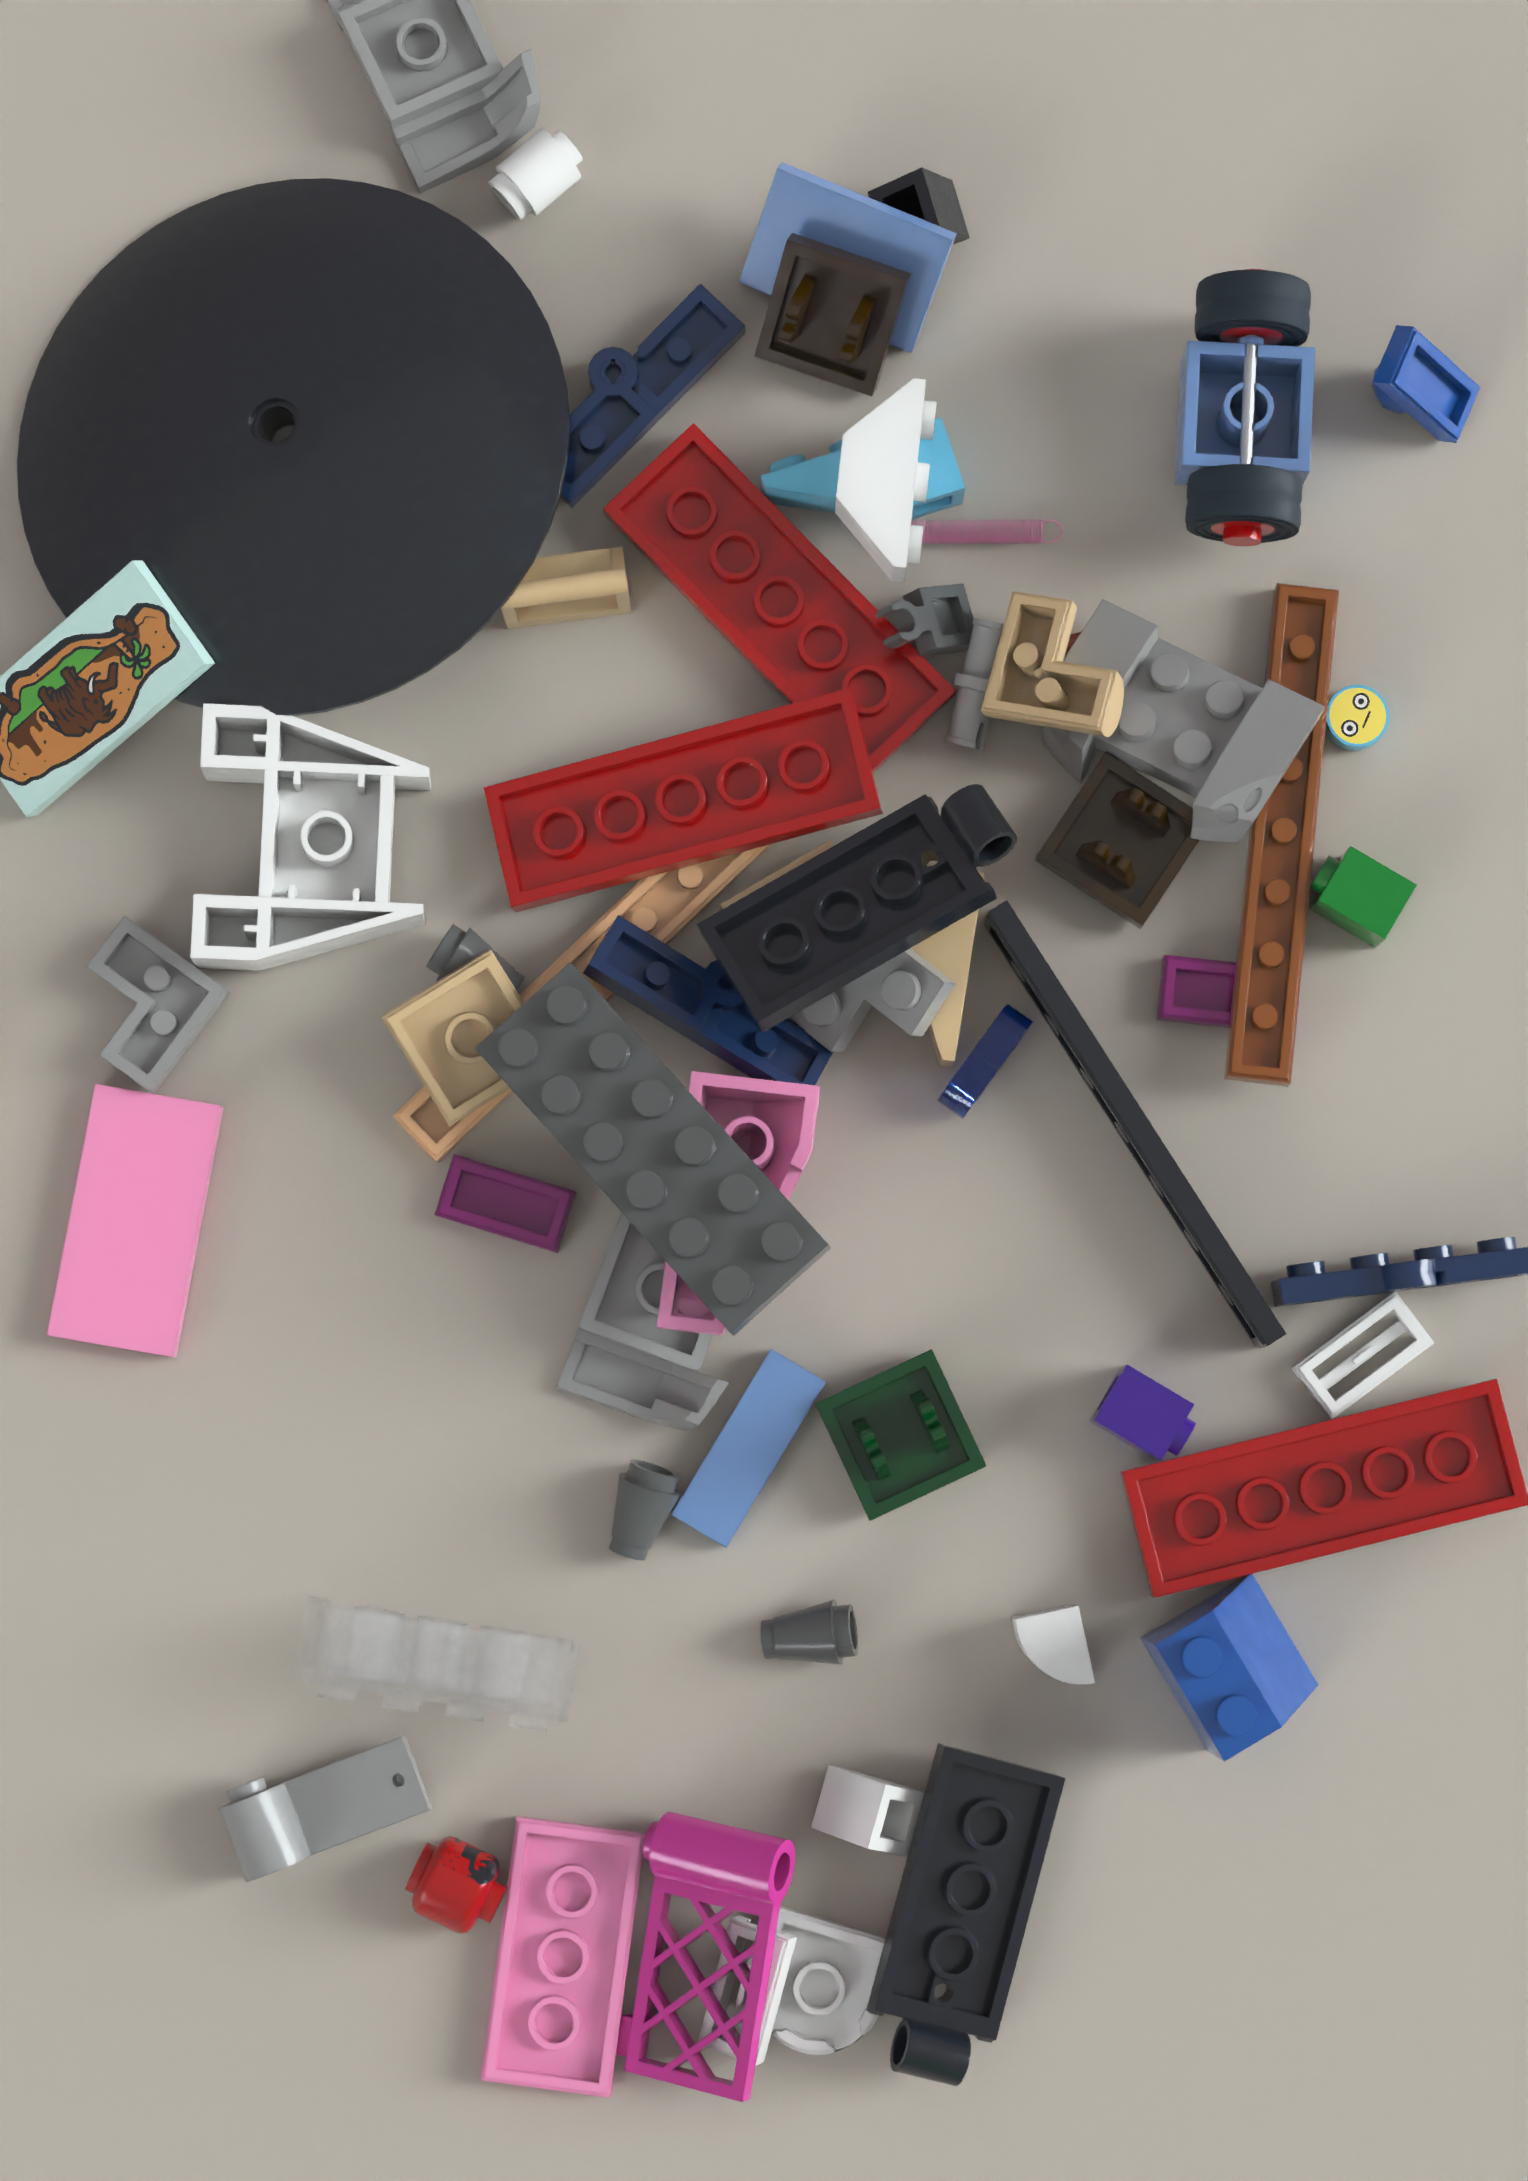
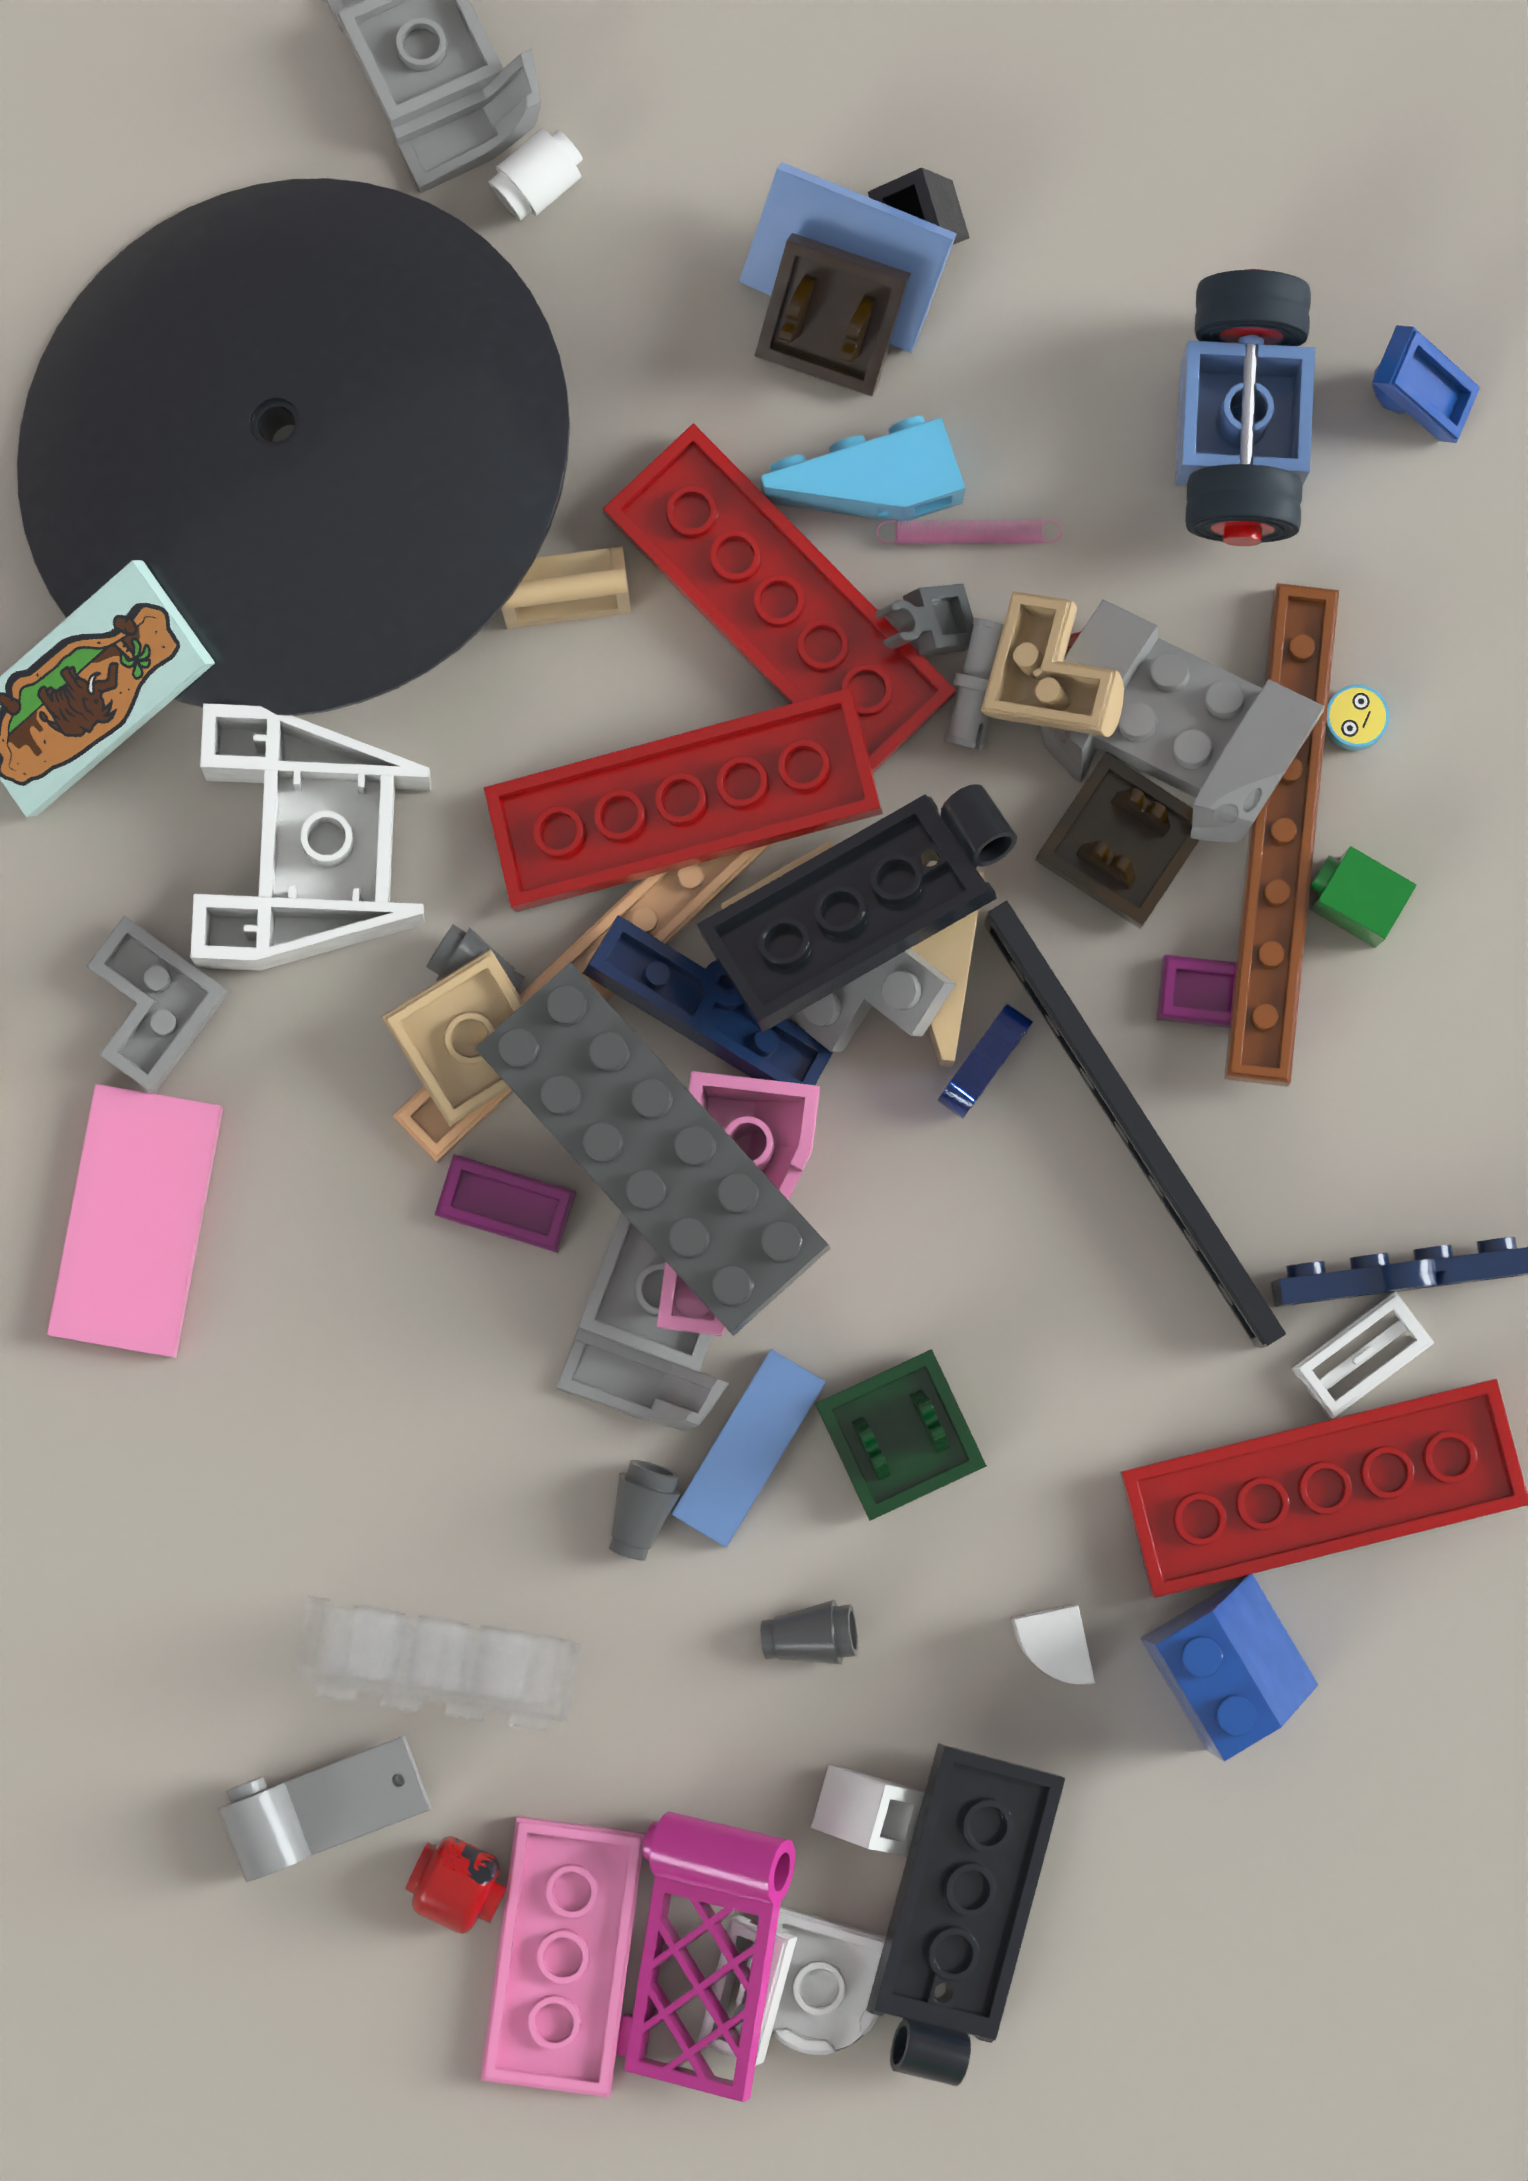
(641, 388): dark blue hinge -> none
(883, 478): white slope -> none
(1144, 1414): dark purple brick -> none

